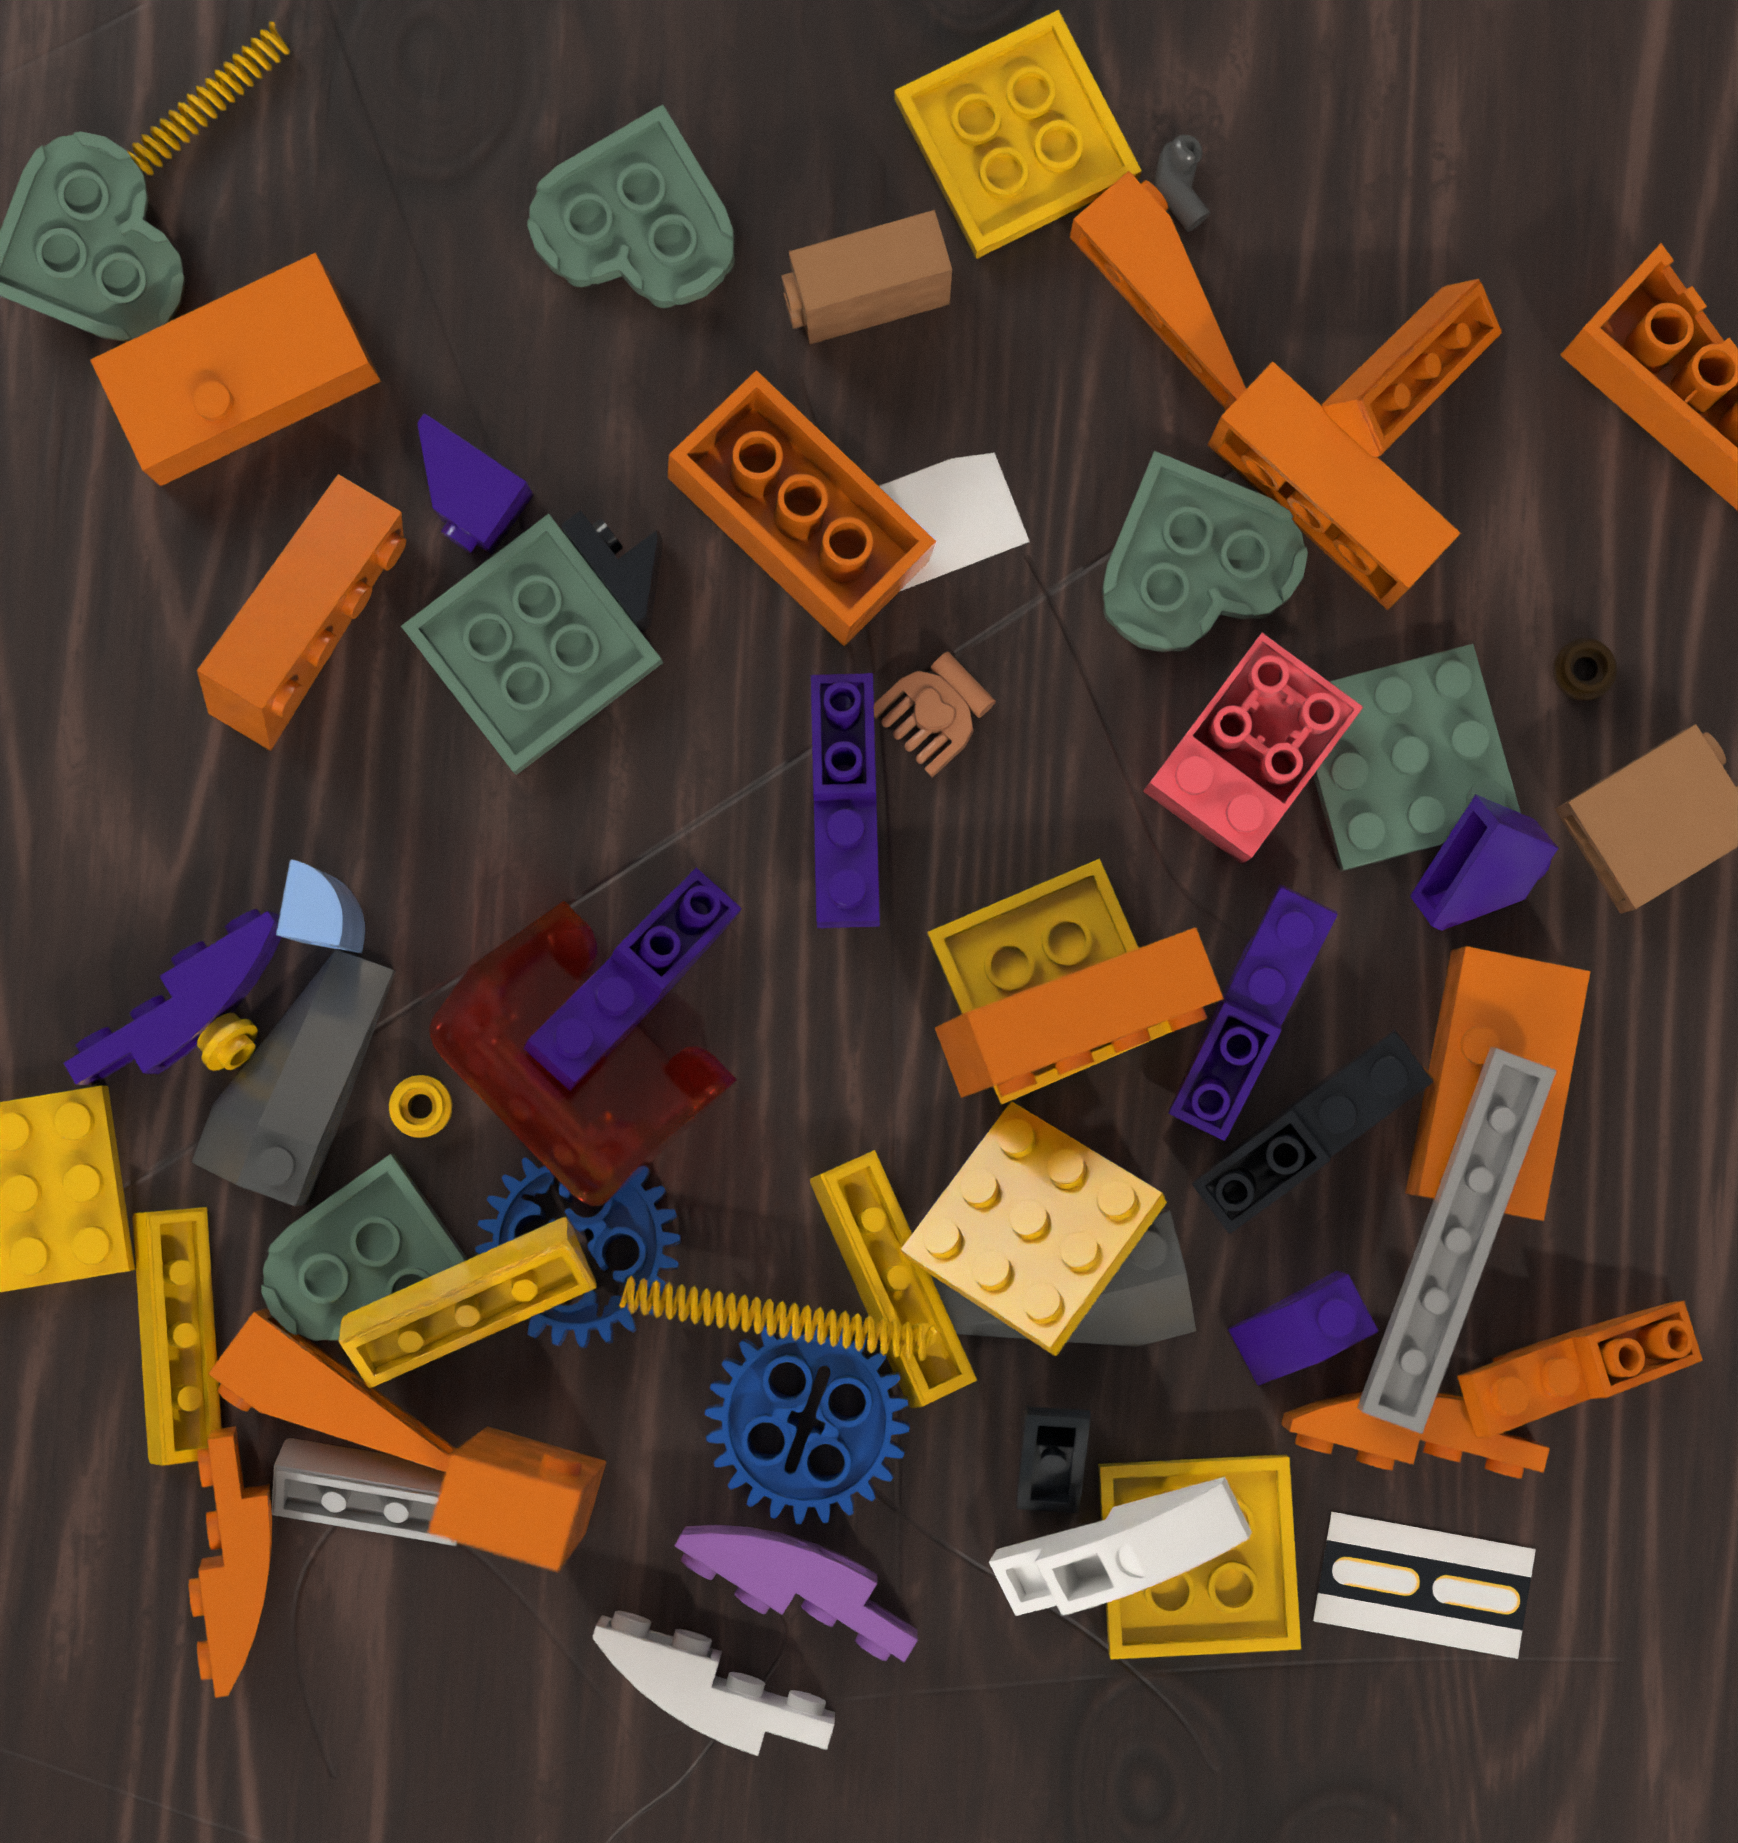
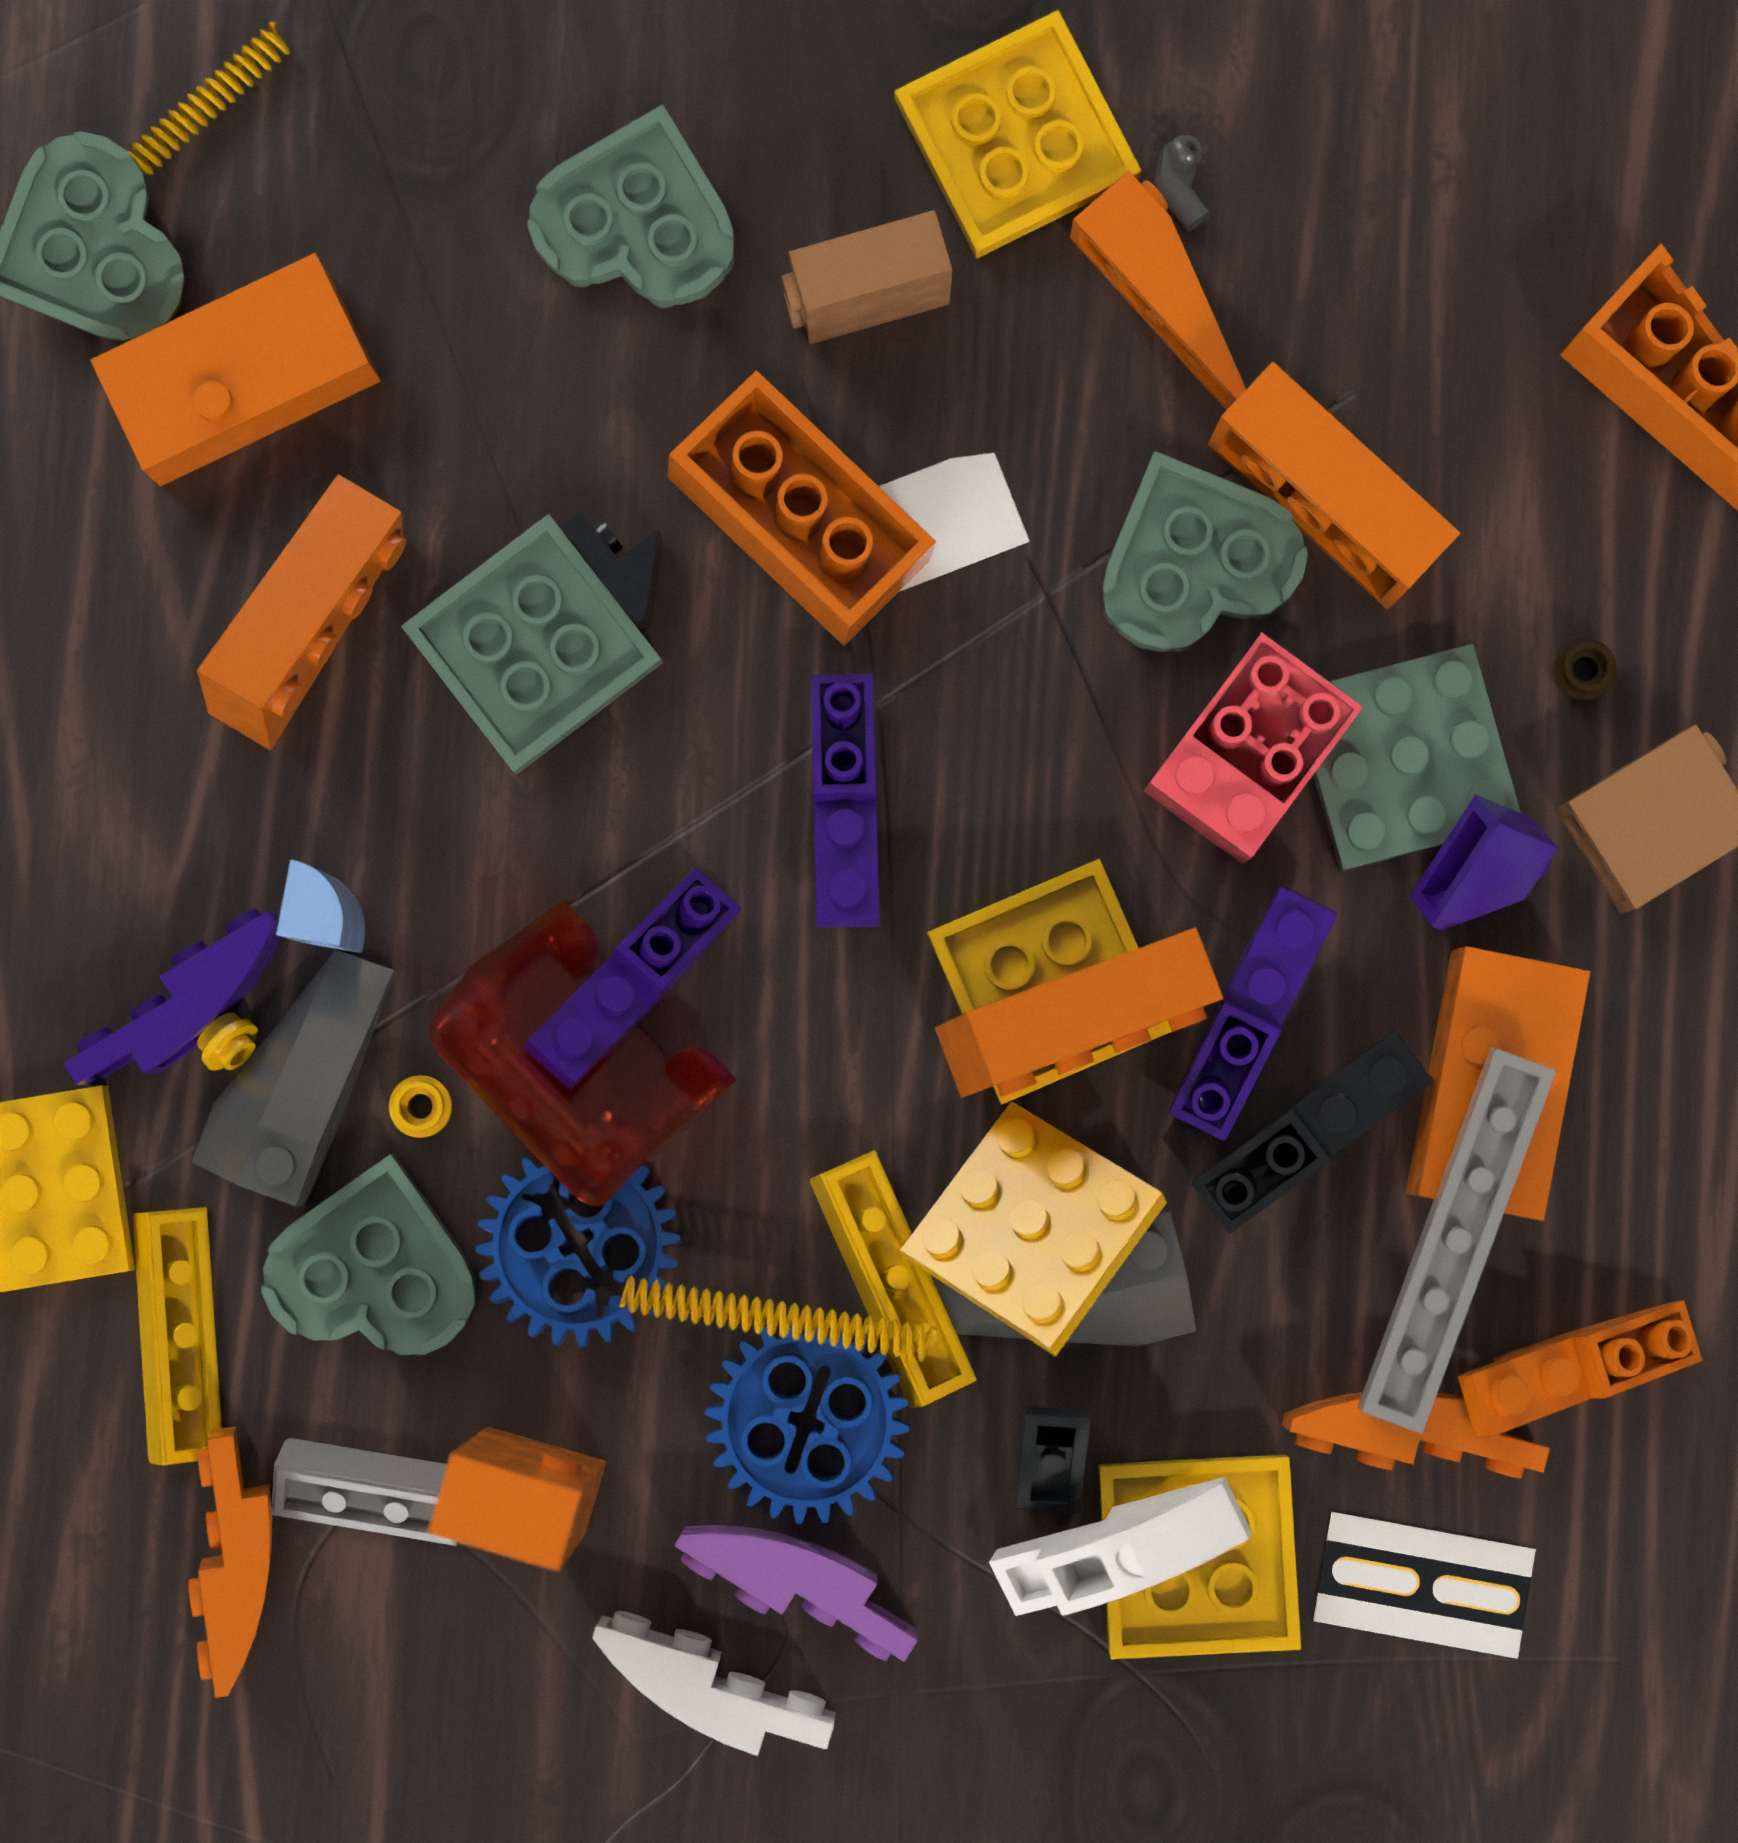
(309, 1387): orange slope -> none
(466, 1302): yellow slope -> none
(469, 489): dark purple slope -> none
(939, 708): nougat piece -> none
(1303, 1328): dark purple slope -> none
(1414, 366): orange slope -> none

